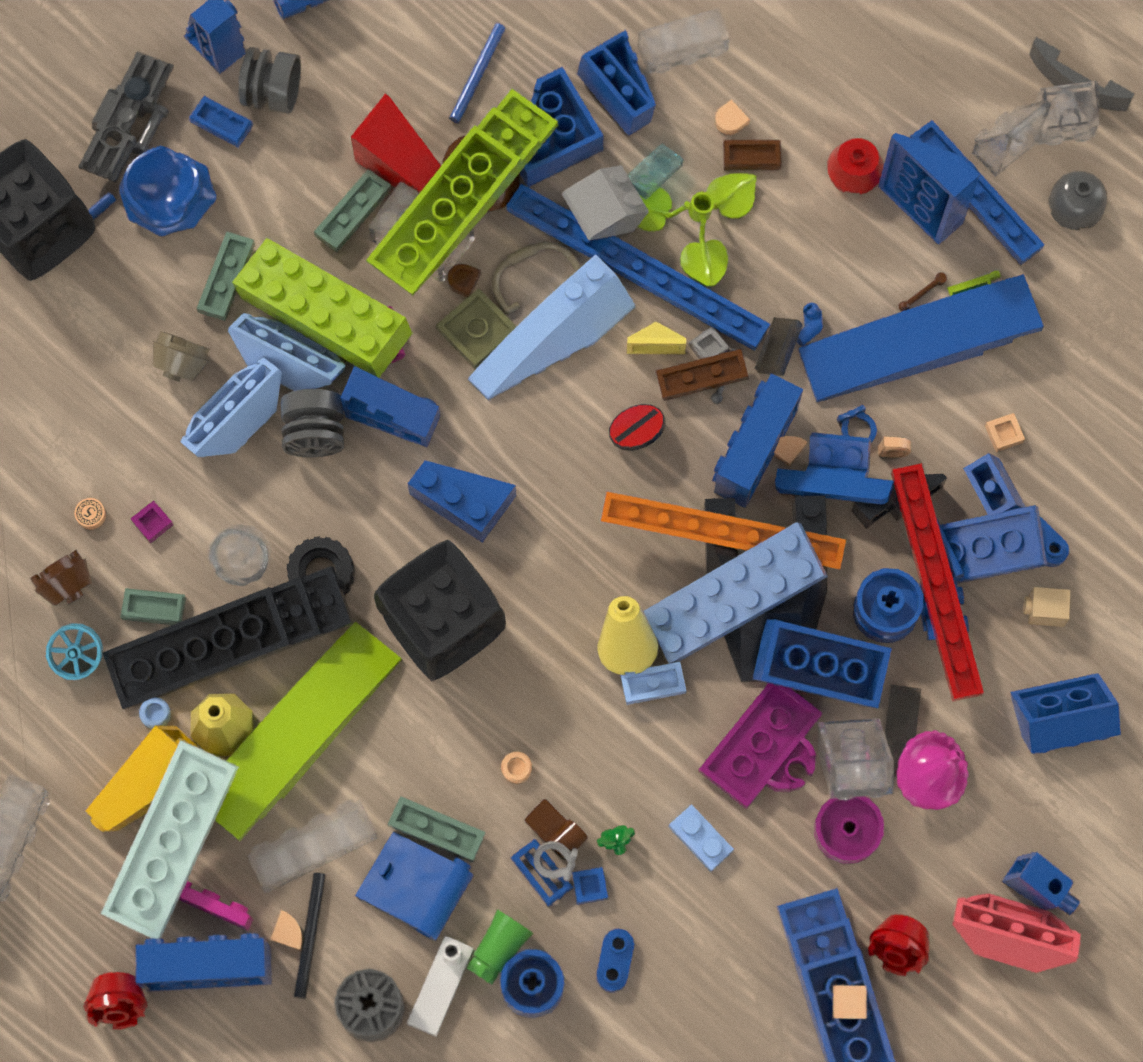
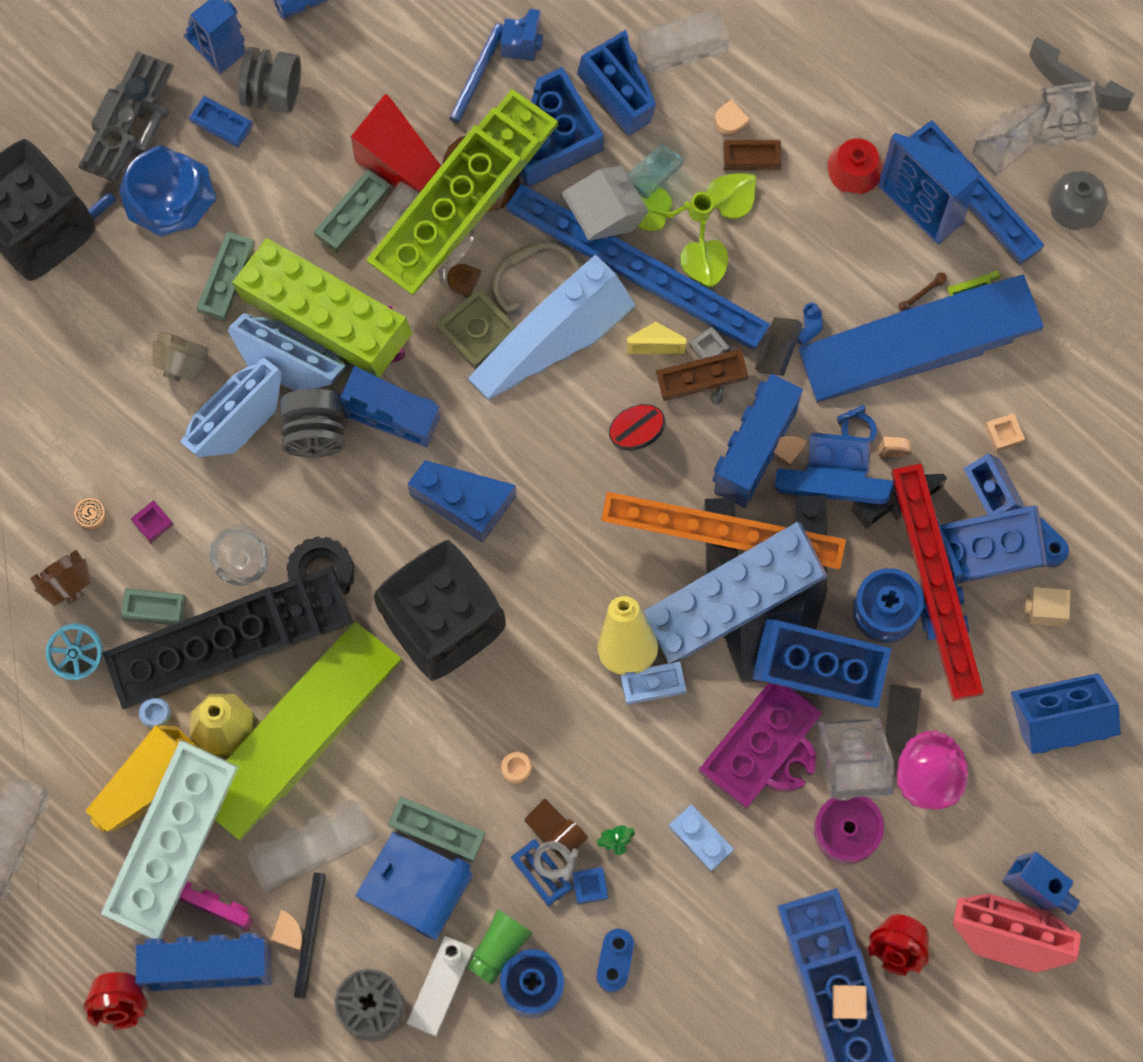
(522, 36): none -> blue brick

